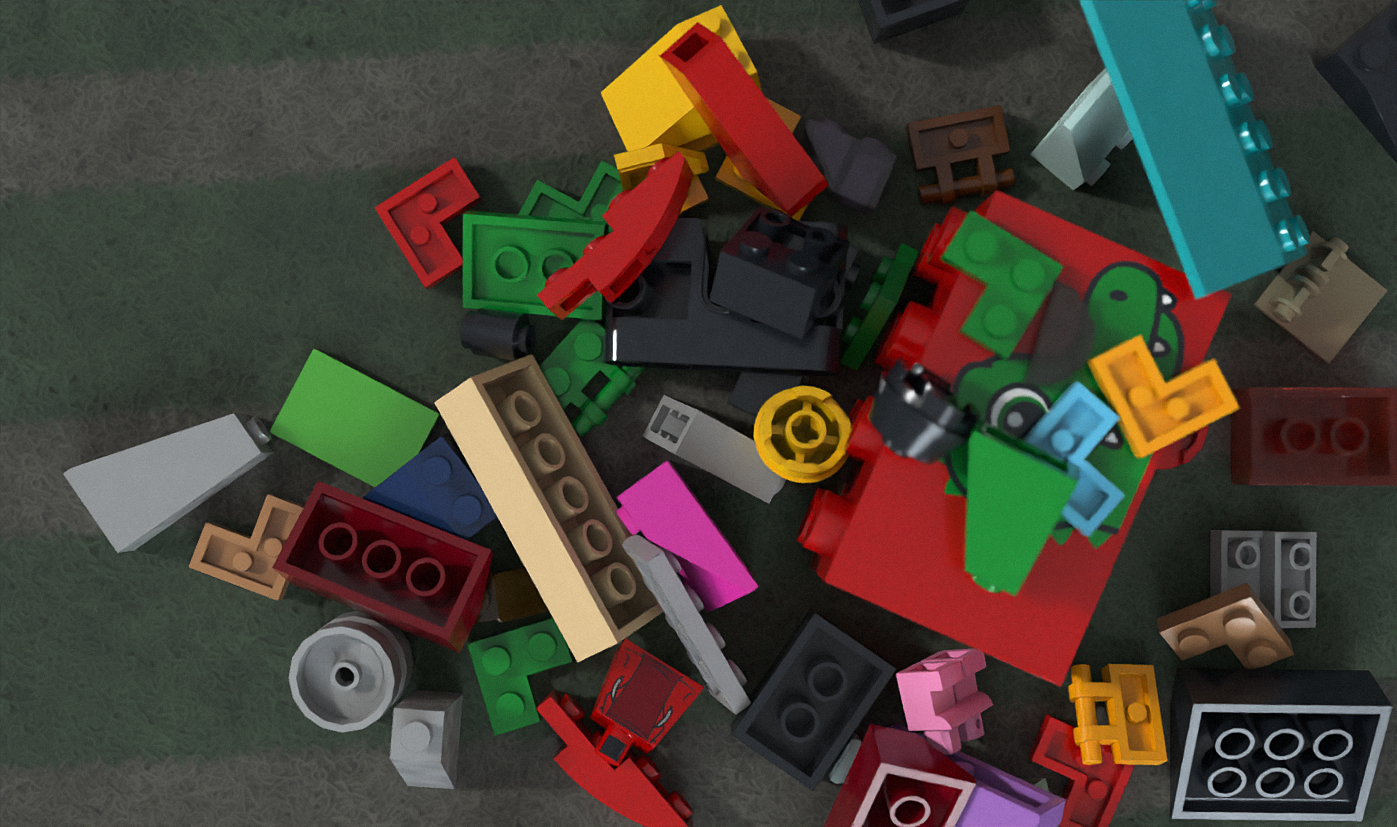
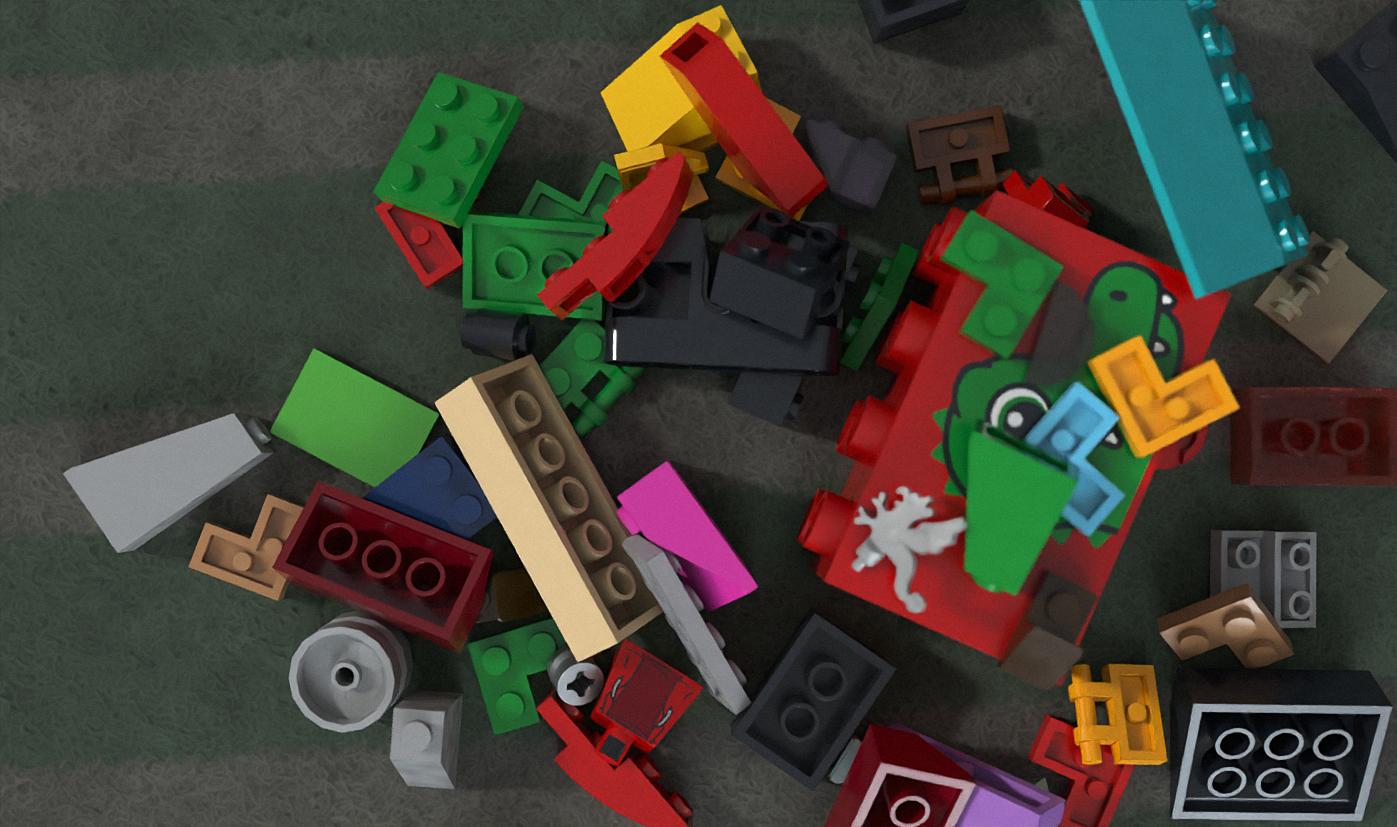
(449, 149): none -> green plate
(563, 672): none -> flat silver wheel
(712, 448): light grey slope -> none
(802, 434): yellow cone -> none
(894, 537): none -> light grey piece
(920, 413): black cone -> none
(944, 698): bright pink hips -> none
(1047, 632): none -> dark brown slope
(1058, 201): none -> red slope
(1085, 135): light aqua slope -> none

